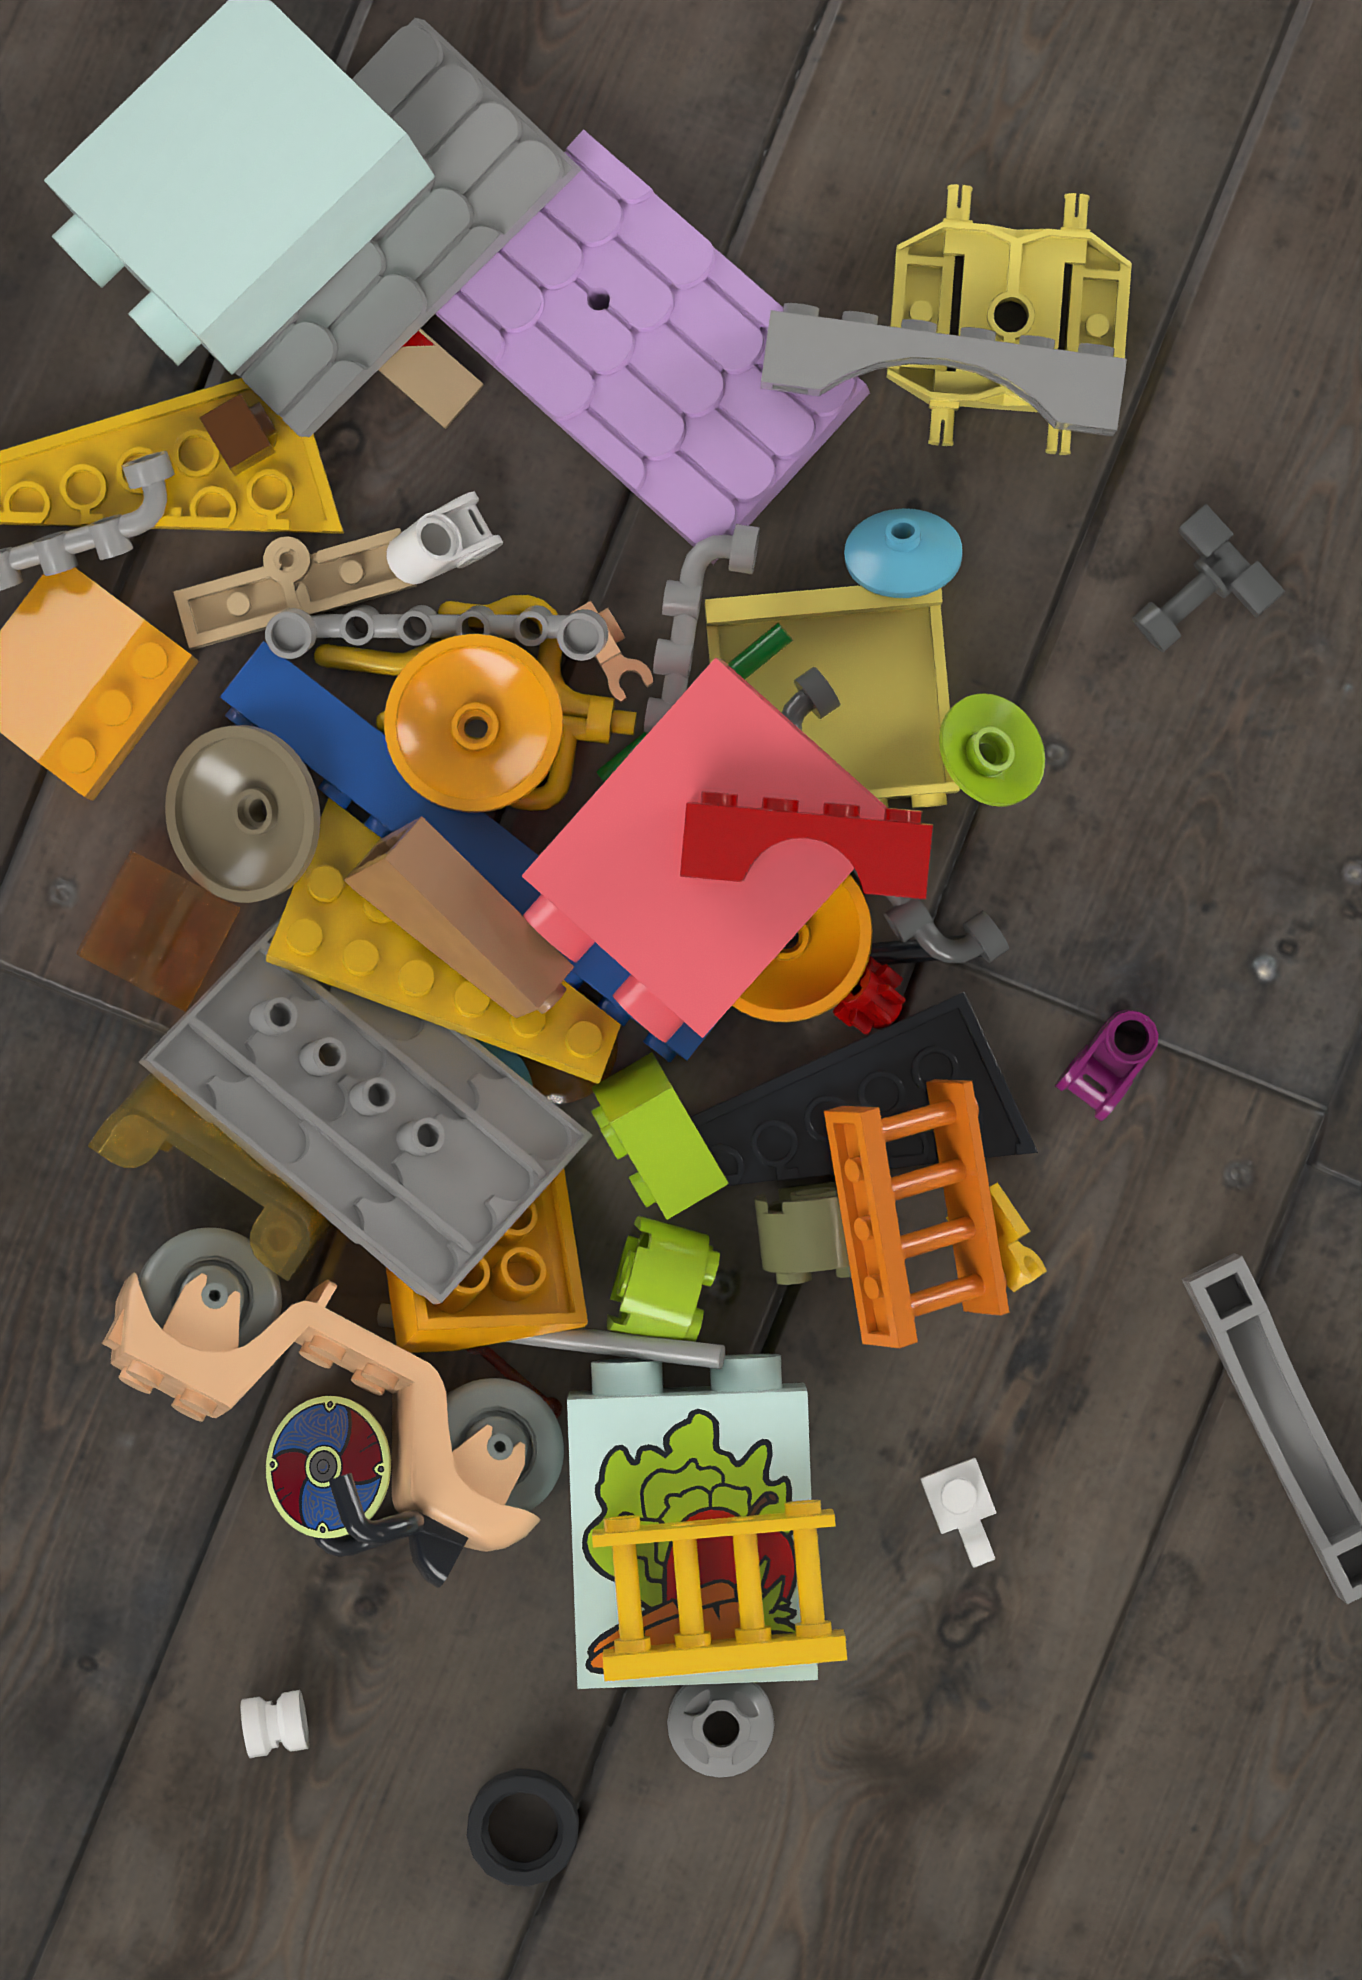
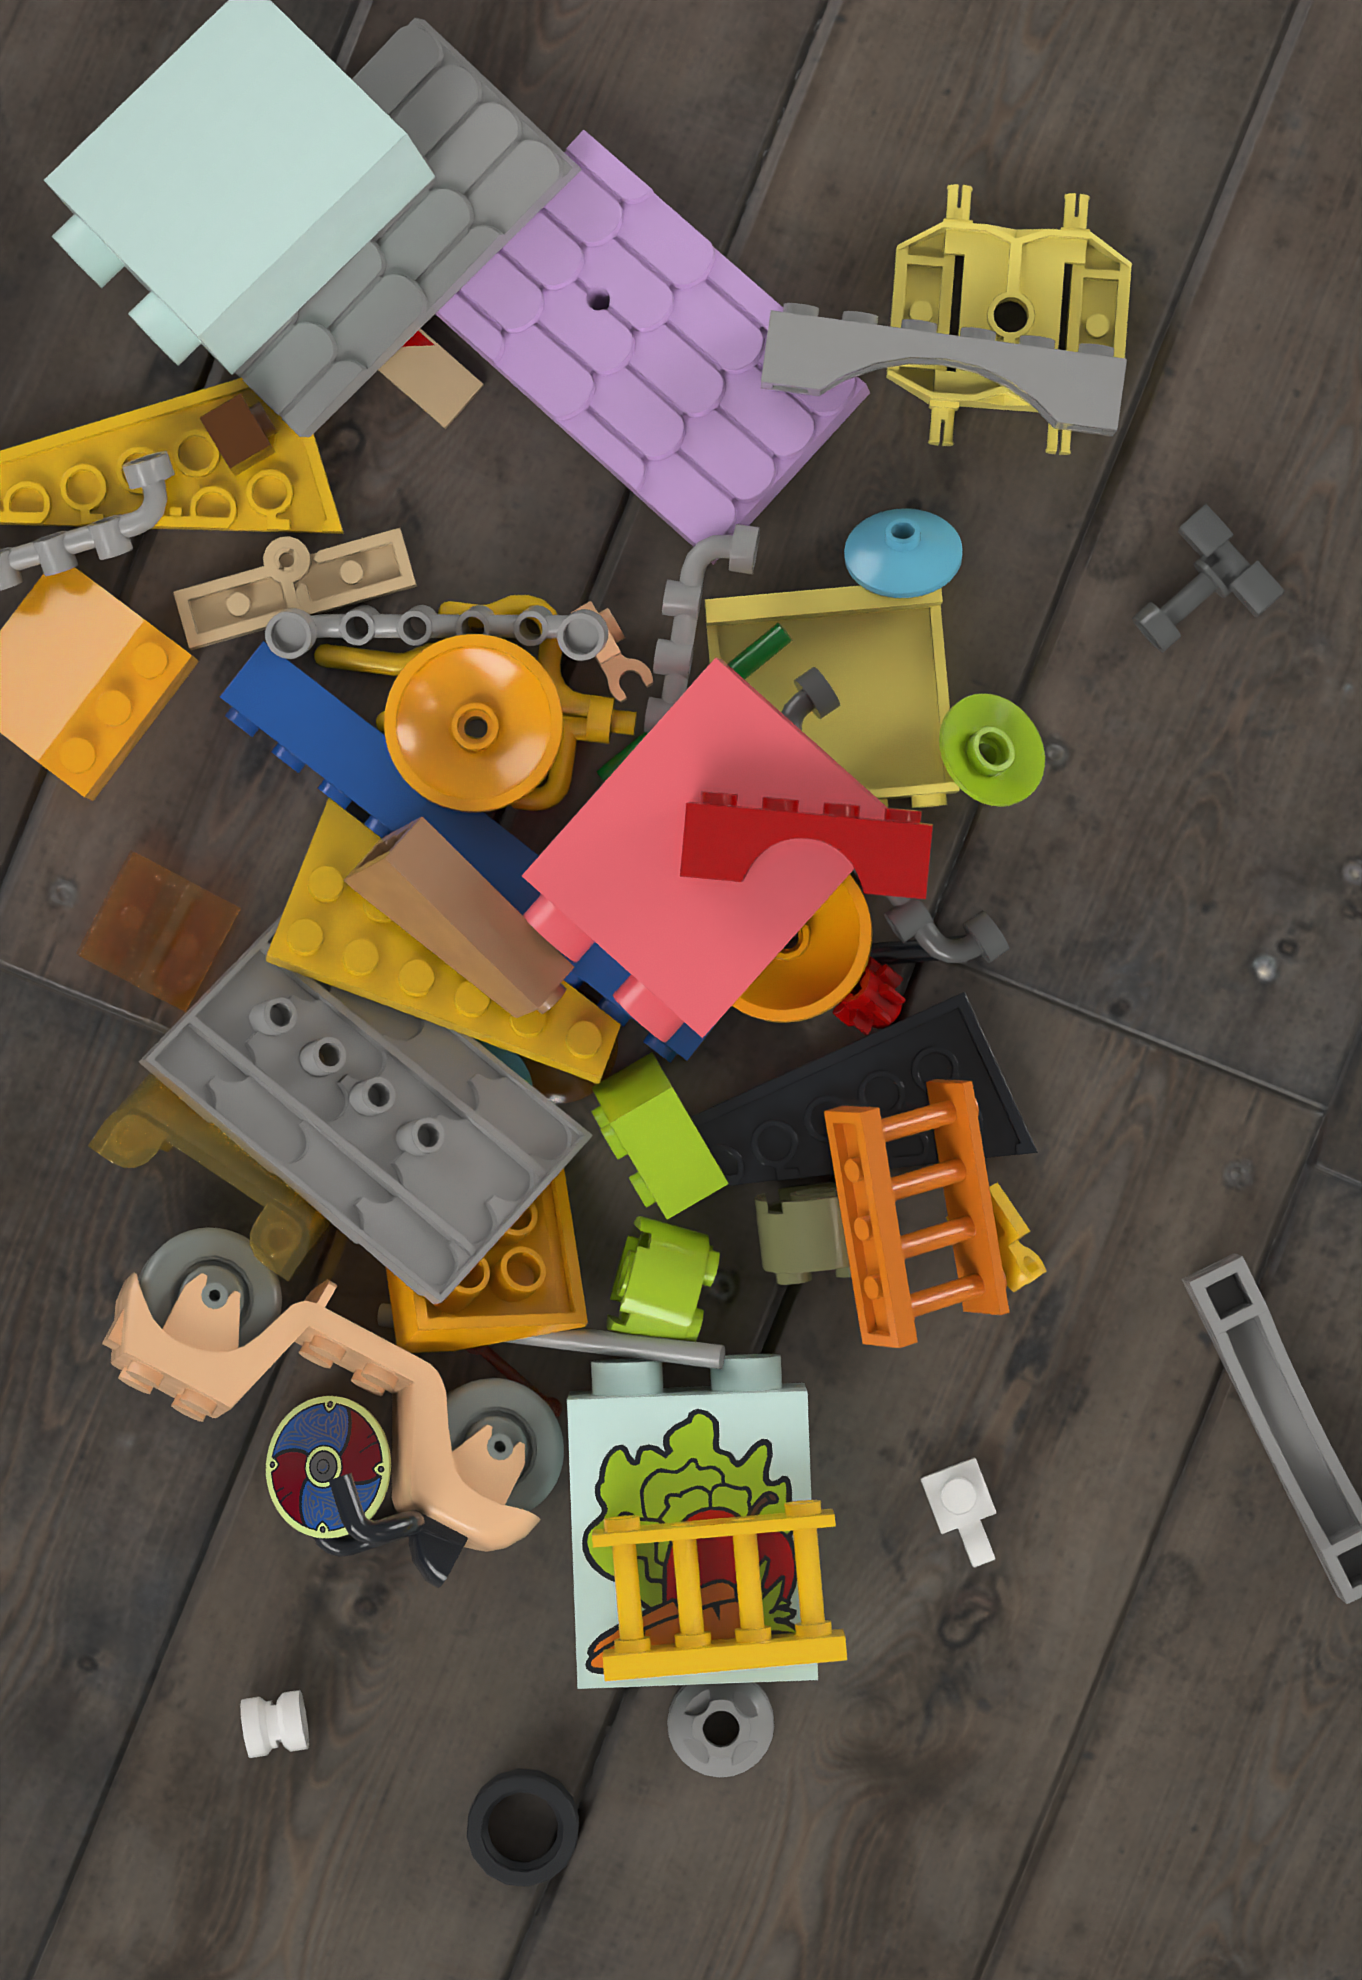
(219, 817): dark tan dish -> none
(442, 541): white piece -> none
(1108, 1065): magenta piece -> none

